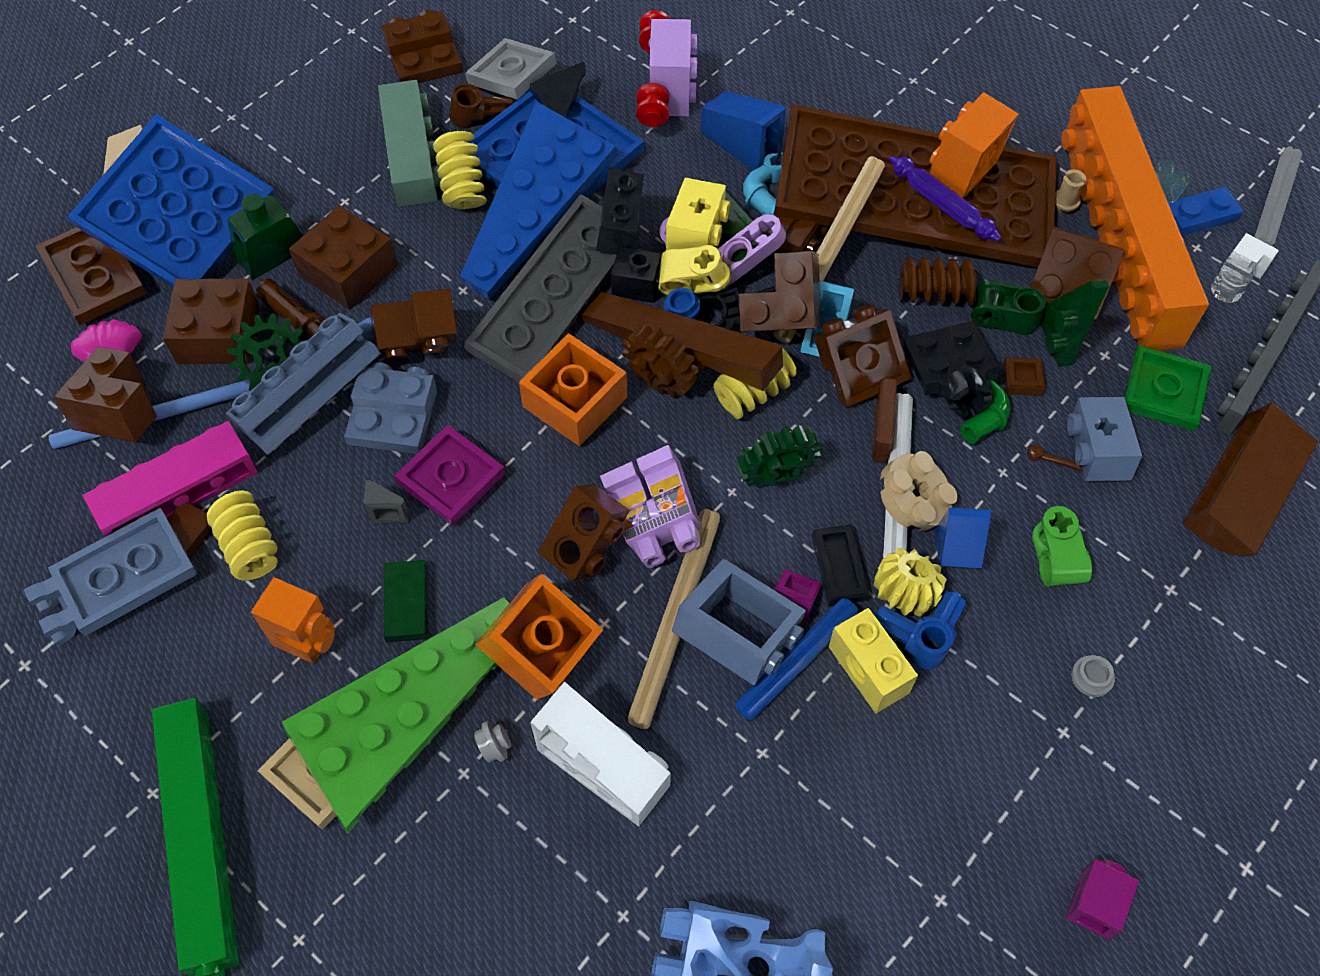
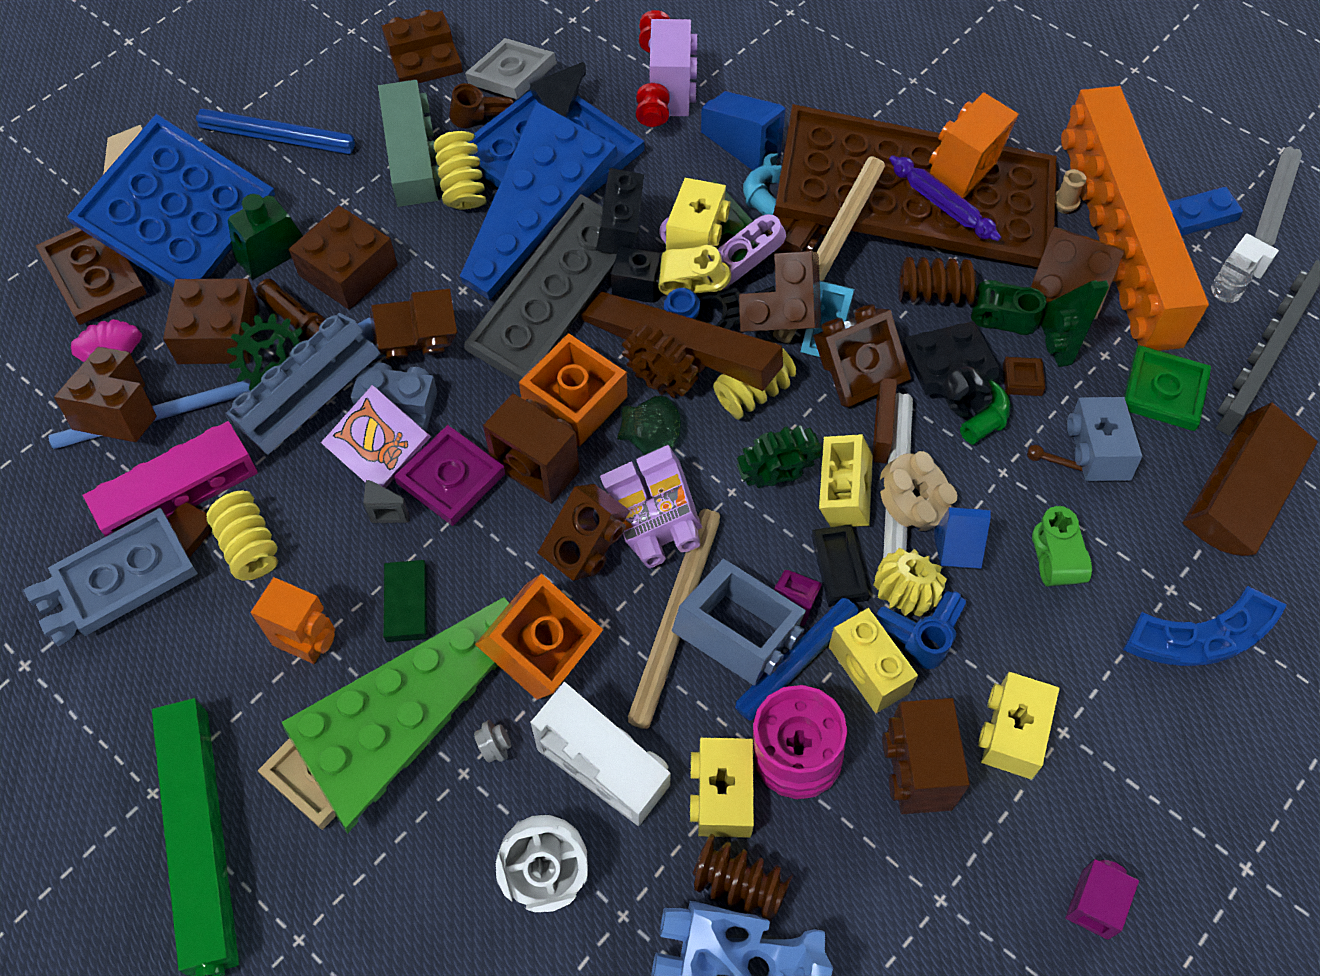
(275, 131): none -> blue axle
(375, 438): none -> lavender tile
(533, 447): none -> reddish brown brick
(542, 863): none -> white cylinder
(651, 424): none -> clear green animal
(730, 812): none -> light yellow brick
(740, 880): none -> reddish brown piece
(804, 719): none -> dark pink wheel
(846, 480): none -> light yellow brick
(925, 756): none -> reddish brown brick
(1019, 748): none -> light yellow brick
(1093, 675): light grey plate -> none
(1171, 180): clear light blue tile -> none
(1207, 641): none -> blue tile

